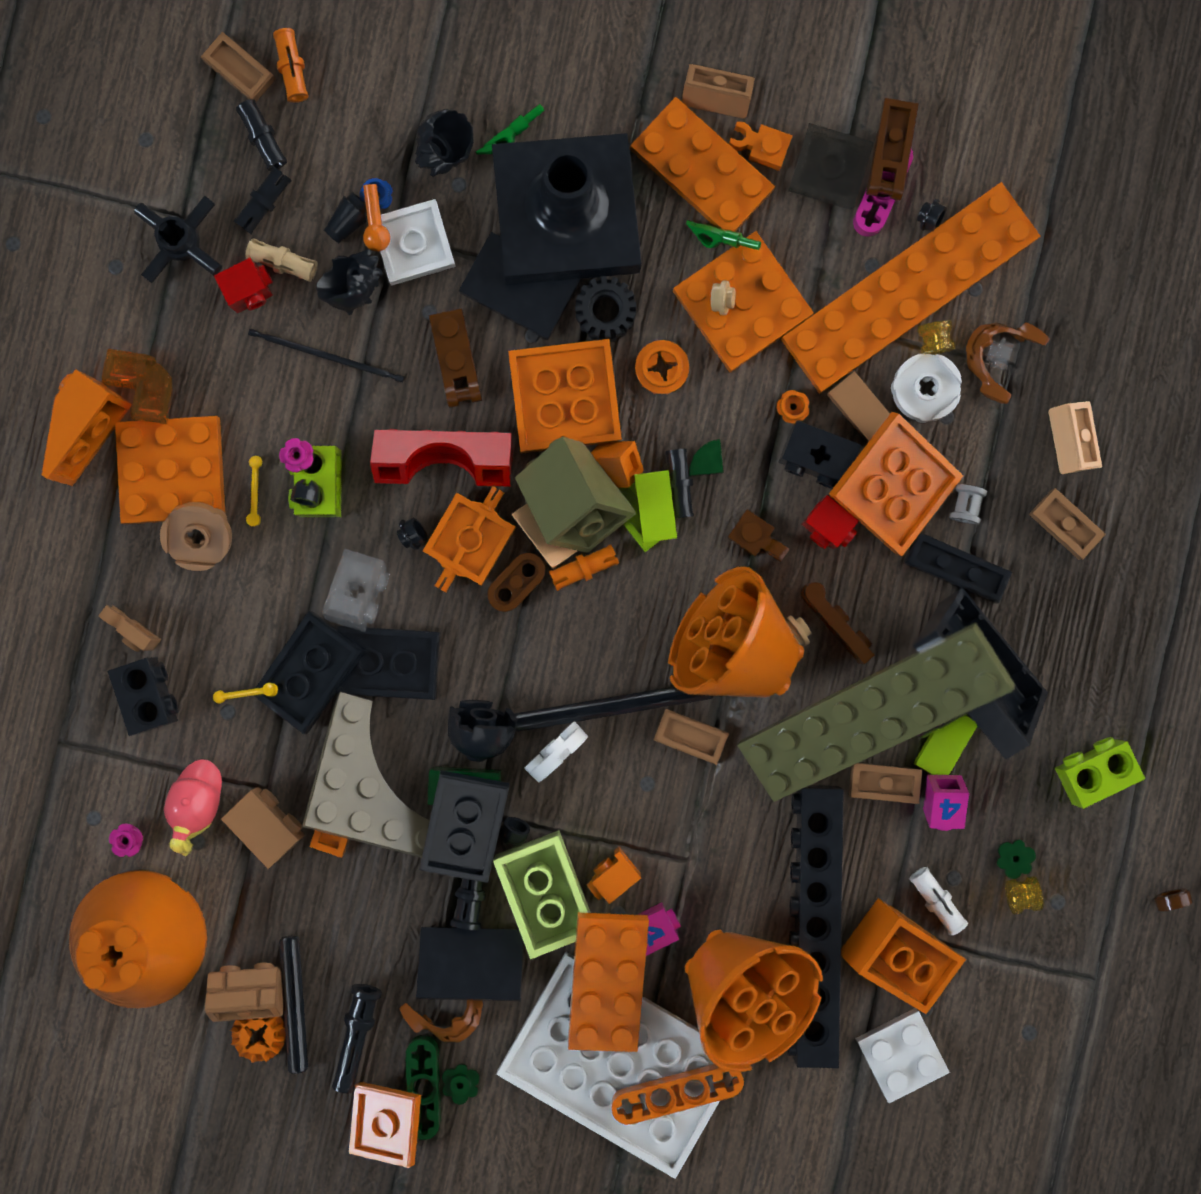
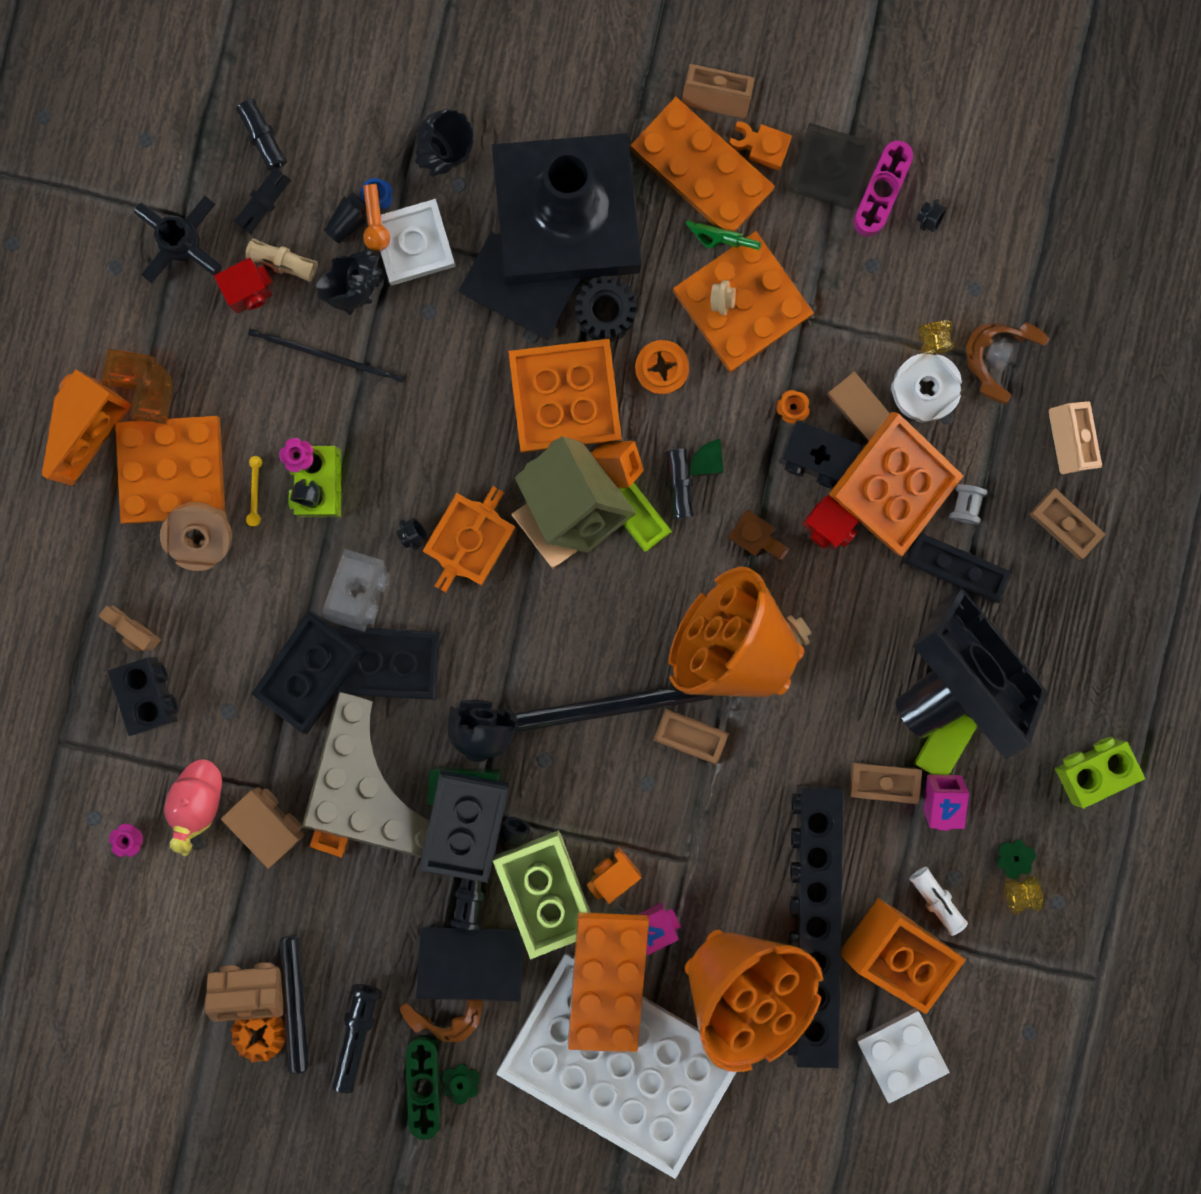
(137, 939): orange cone -> none
(238, 67): medium nougat tile -> none
(268, 689): yellow hinge -> none
(286, 45): orange pin -> none
(385, 1124): plate -> none
(402, 453): arch -> none
(455, 356): reddish brown plate -> none
(514, 580): reddish brown plate -> none
(515, 128): green hand -> none
(556, 752): white plate -> none
(583, 567): orange pin -> none
(655, 506): lime tile -> none
(679, 1099): orange beam -> none
(836, 621): reddish brown plate -> none
(877, 713): olive plate -> none
(892, 147): reddish brown plate -> none
(910, 287): orange plate -> none
(1173, 899): reddish brown tile -> none

